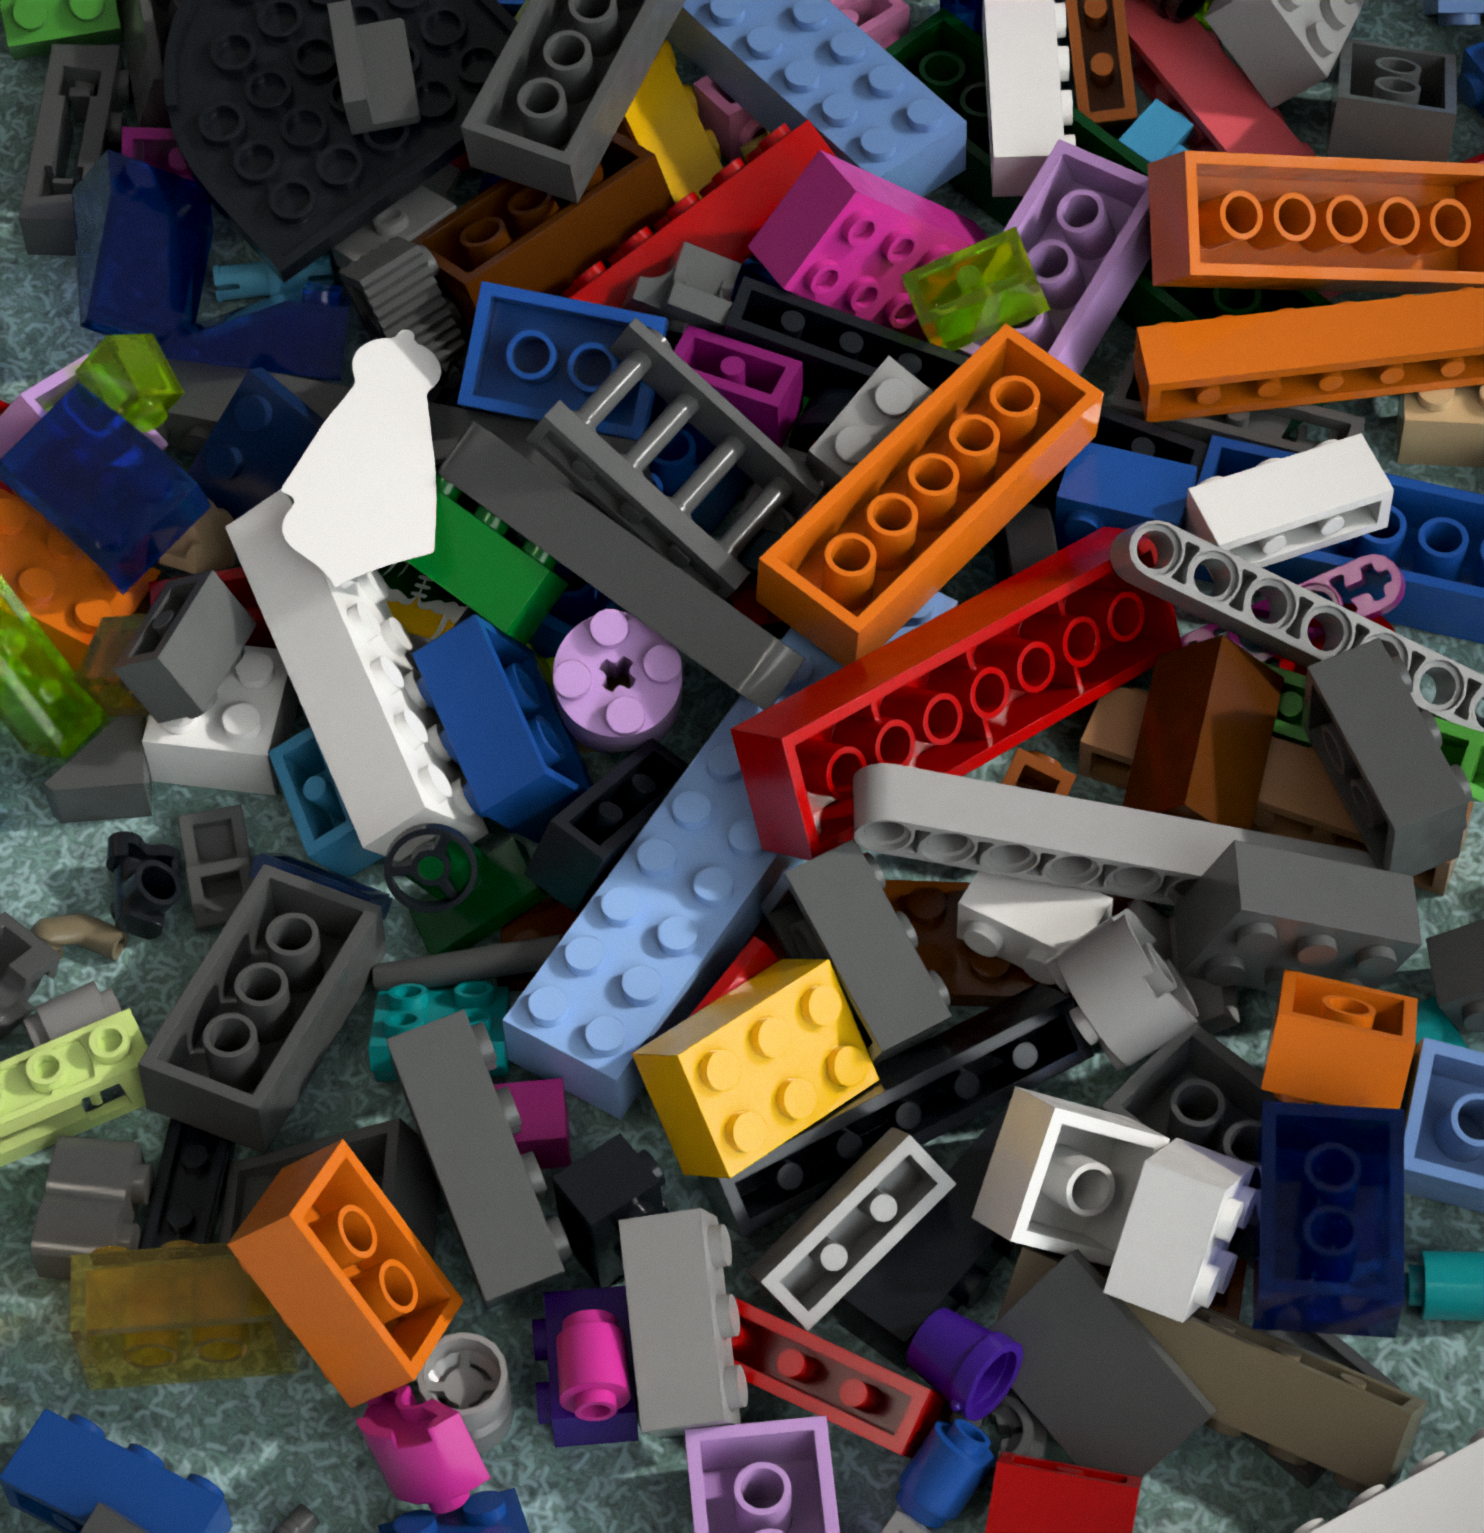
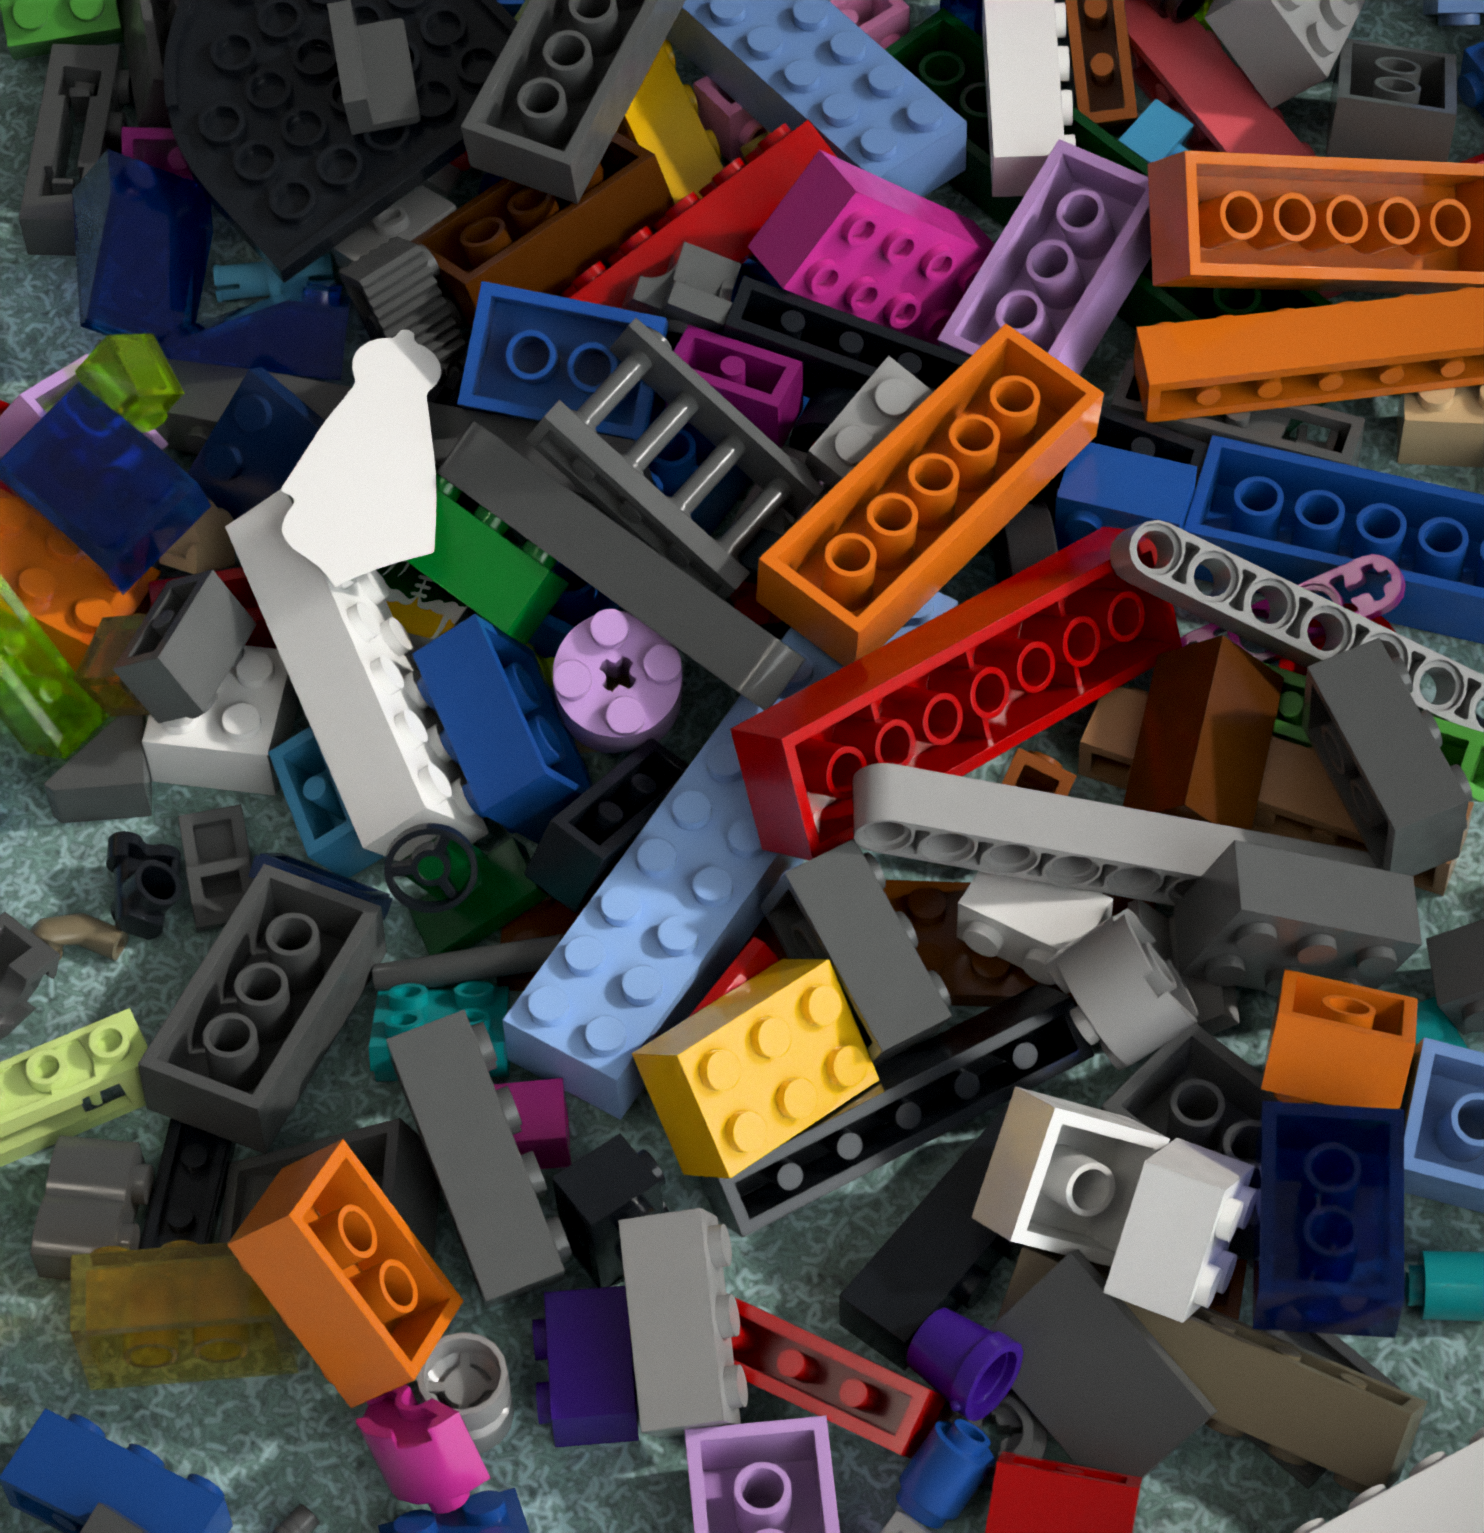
(71, 1012): light grey brick -> none
(592, 1365): dark pink brick -> none
(851, 1227): light grey brick -> none
(976, 291): clear neon green brick -> none
(1293, 503): white brick -> none

